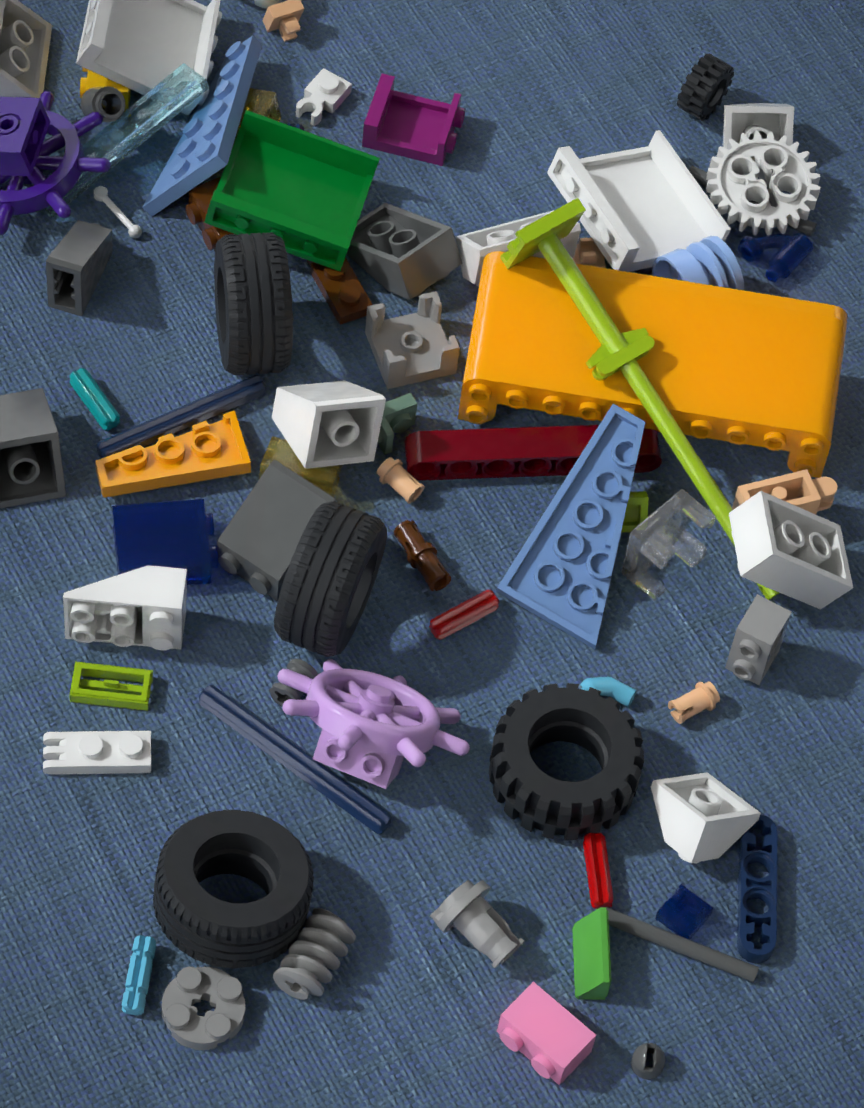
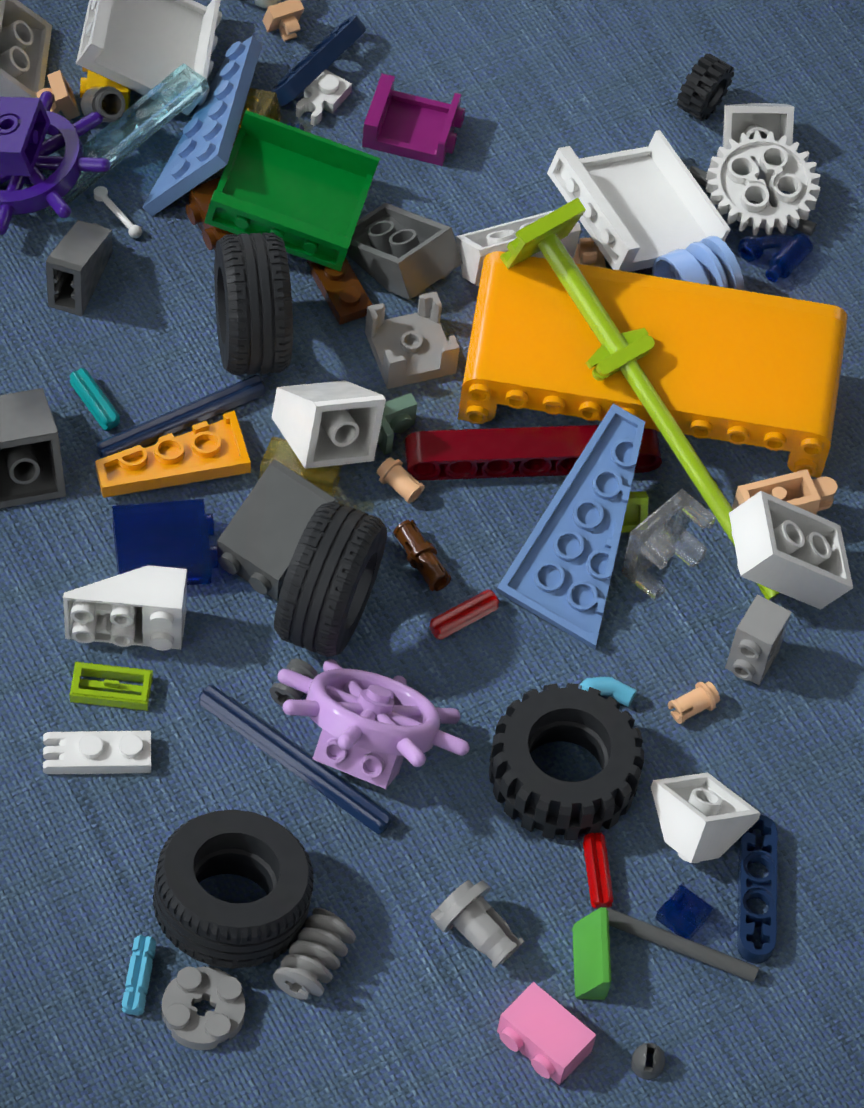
(63, 96): none -> light nougat tile
(318, 60): none -> dark blue beam

